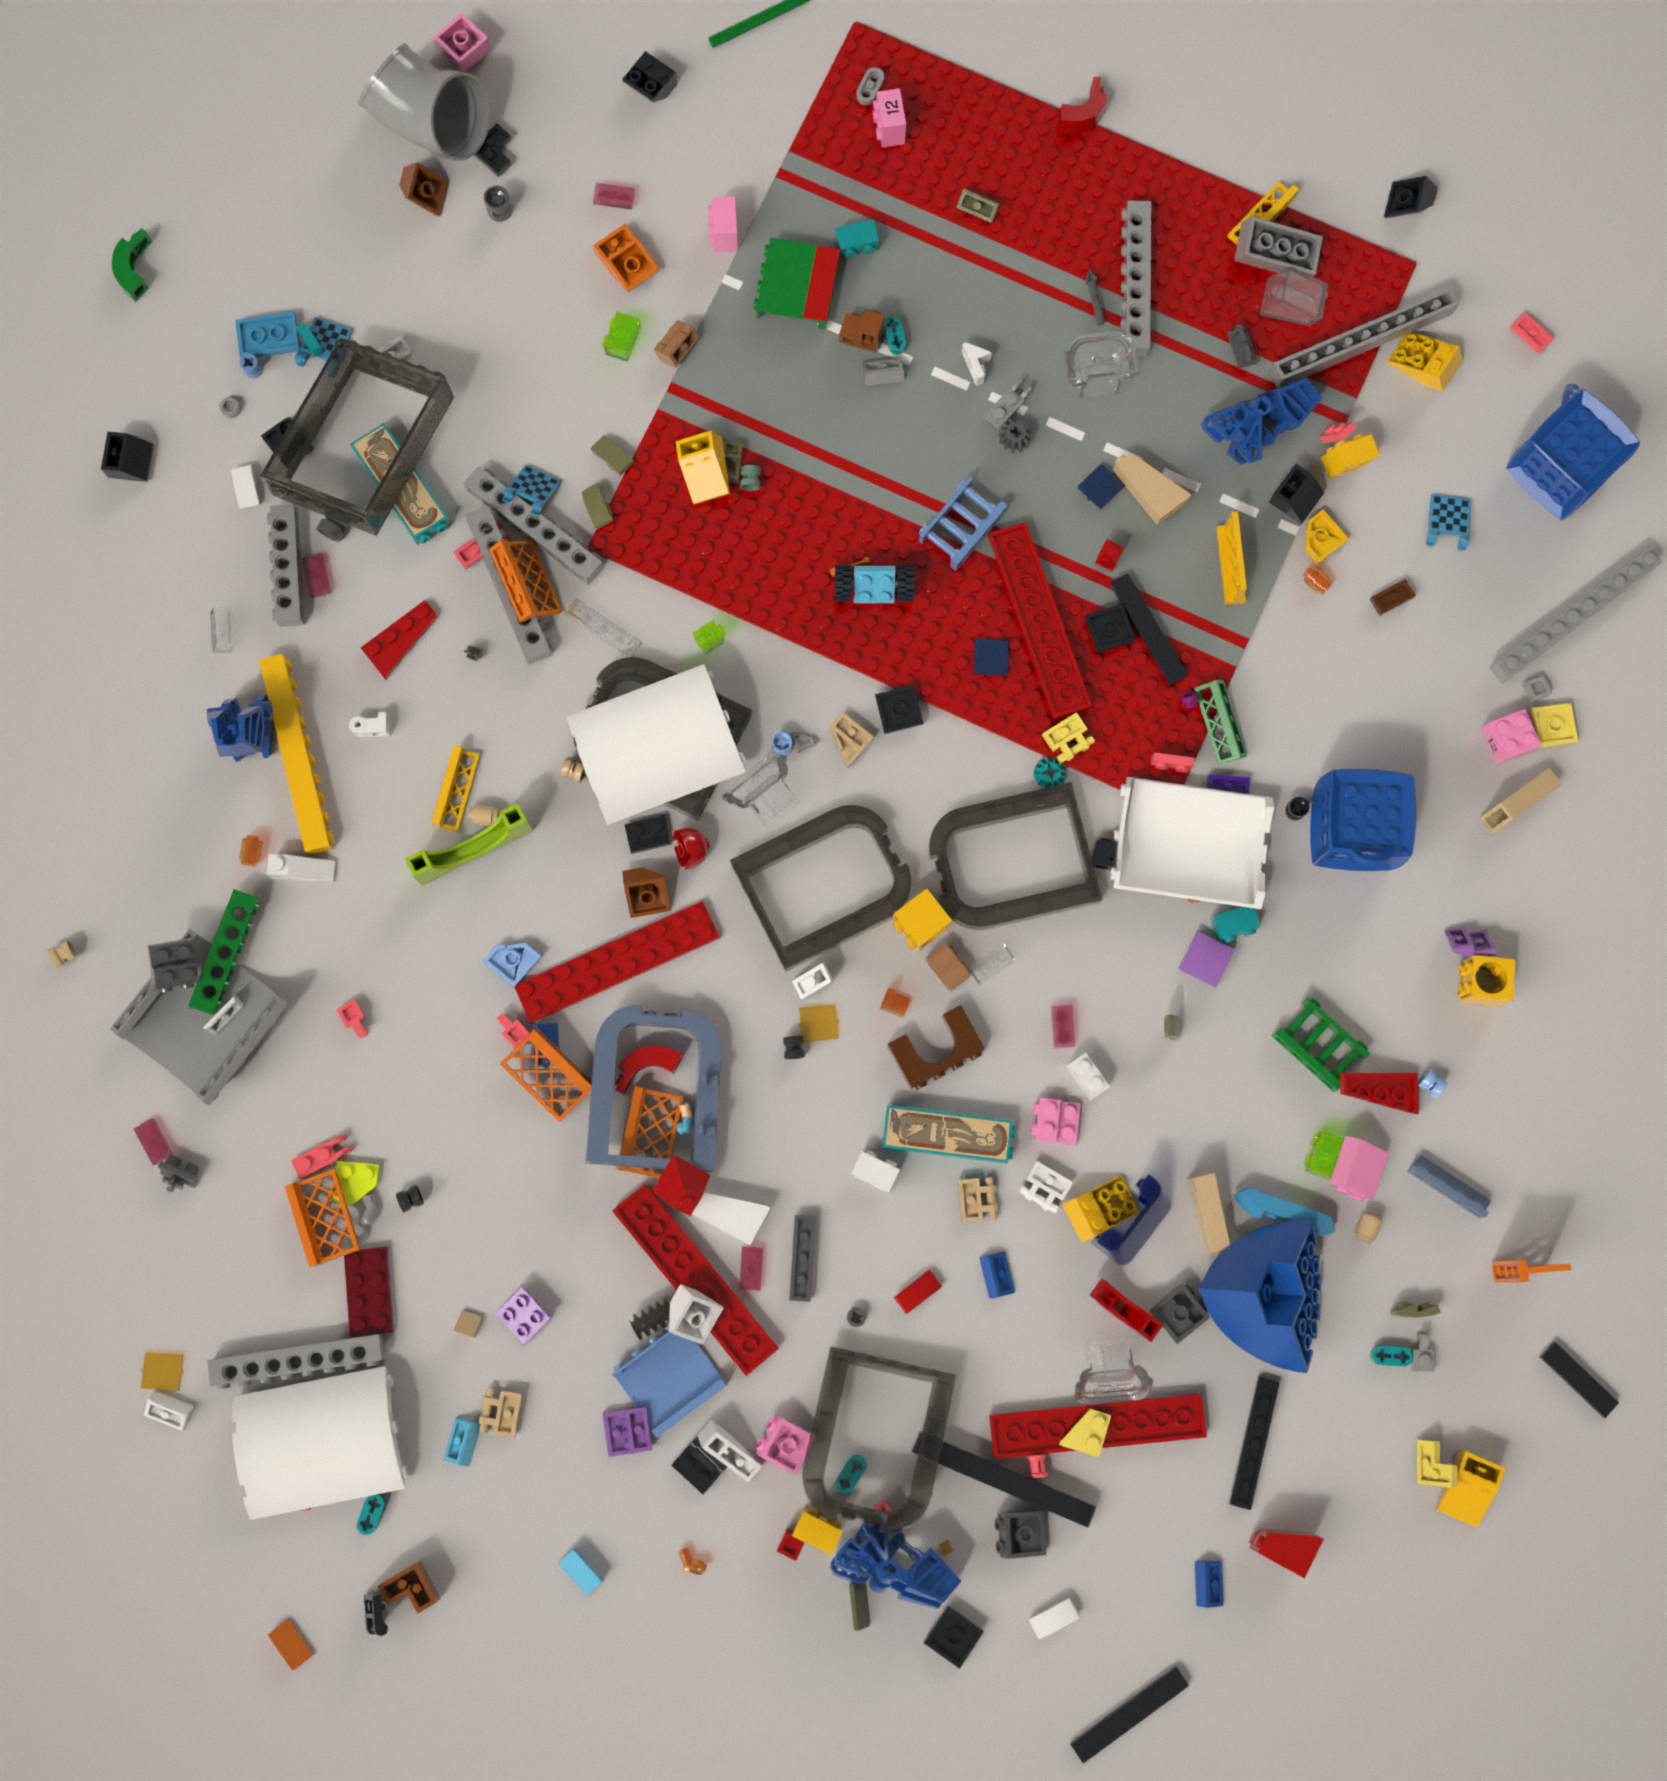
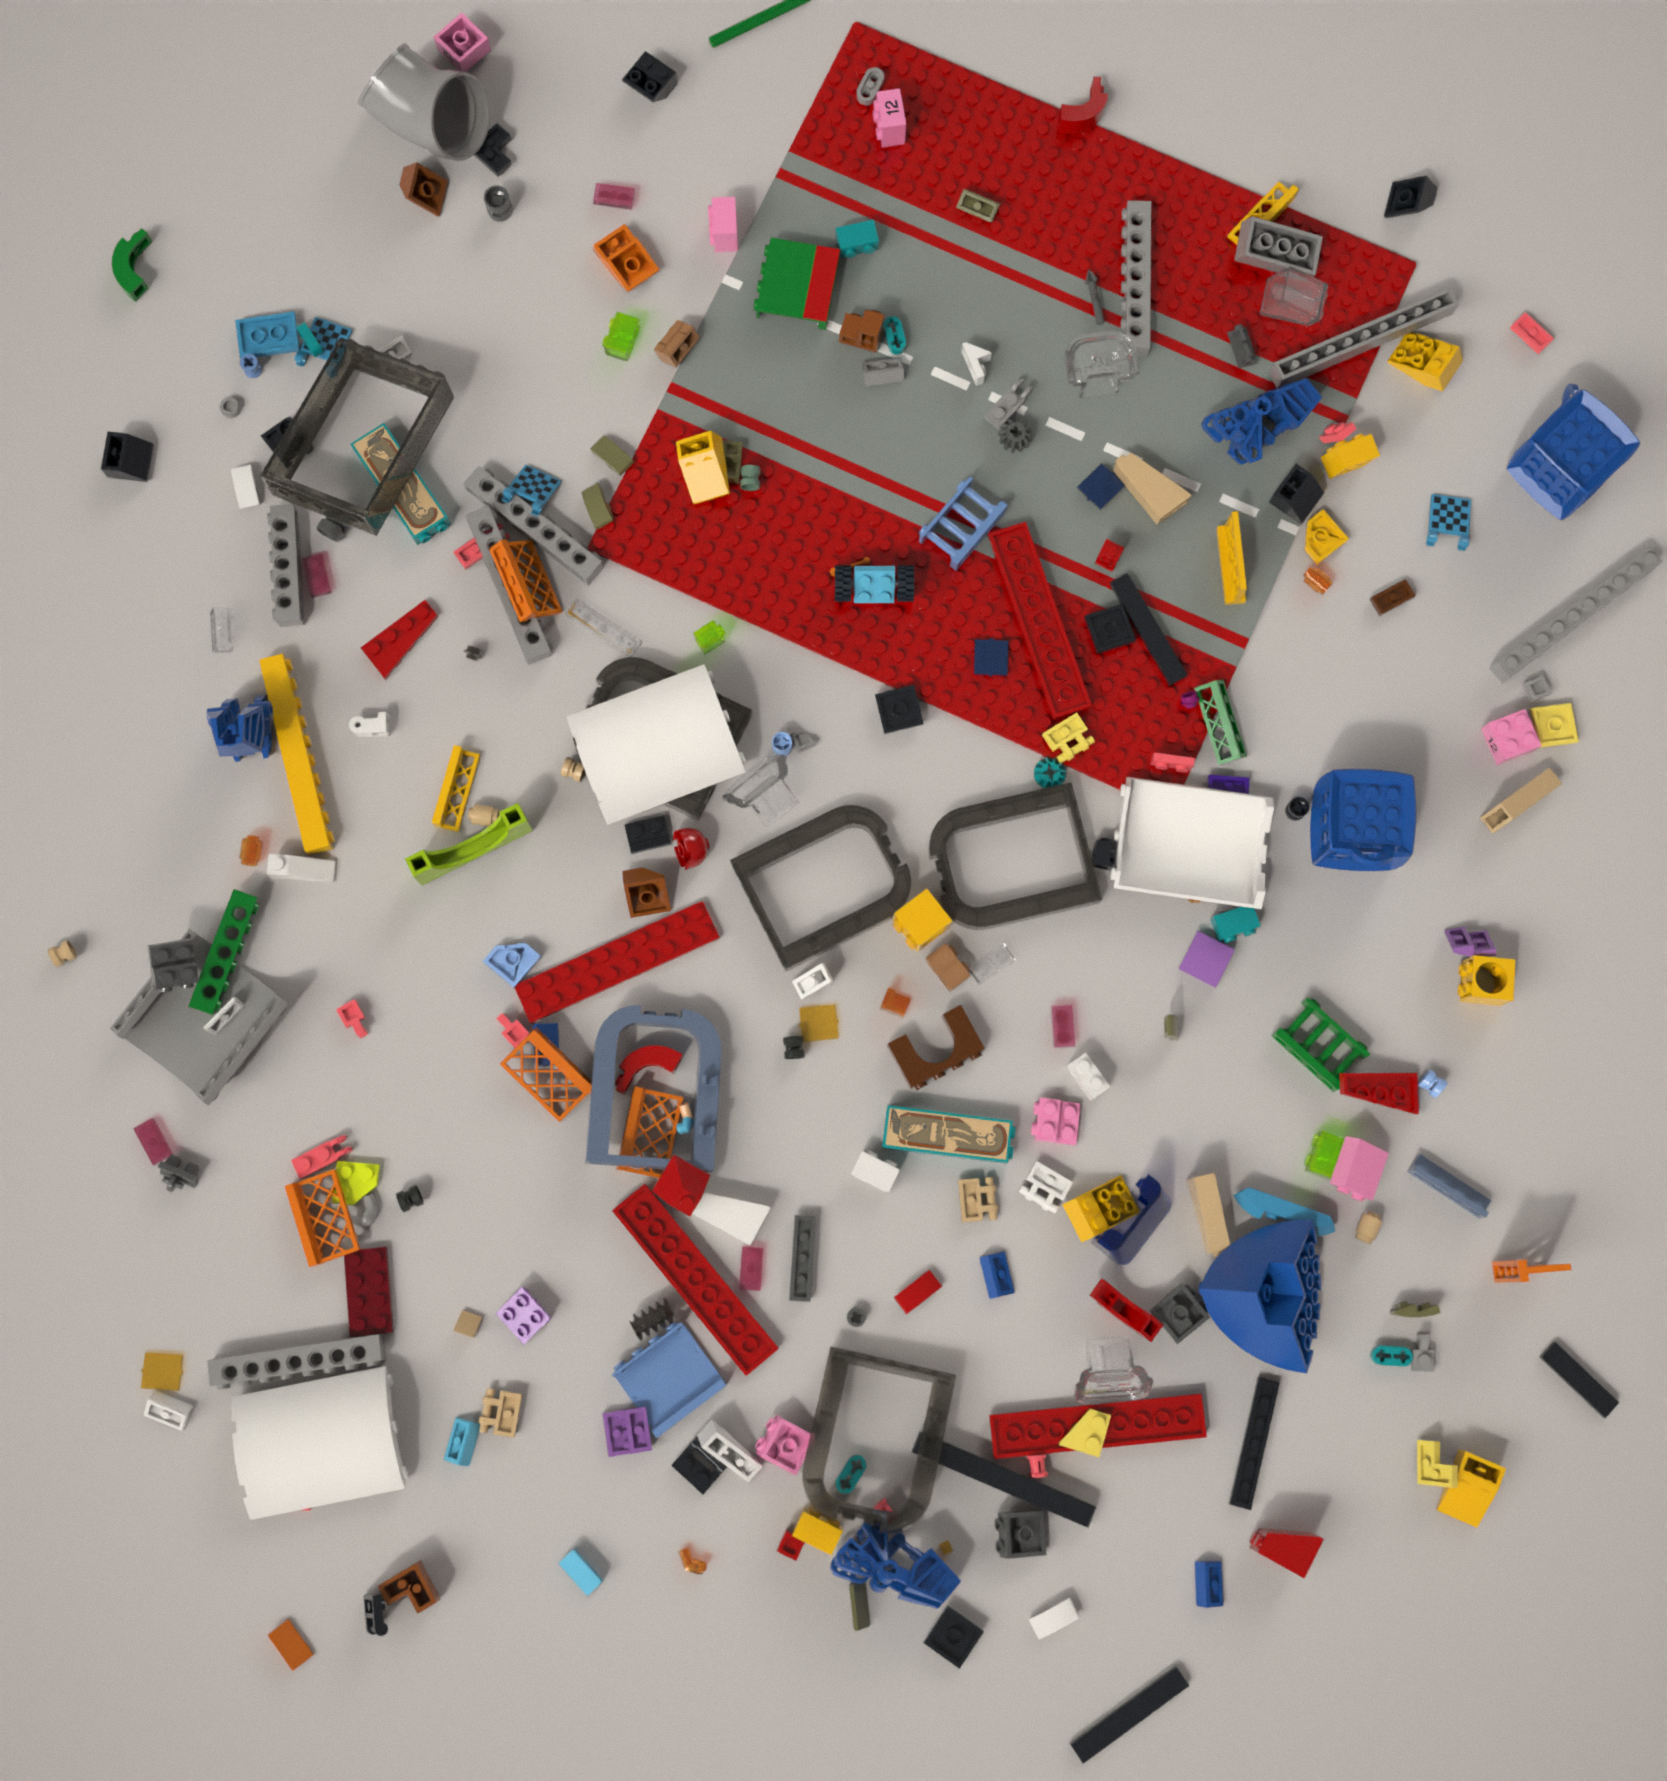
(376, 1515): teal beam -> none
(692, 1314): white slope -> none
(849, 738): tan wing -> none

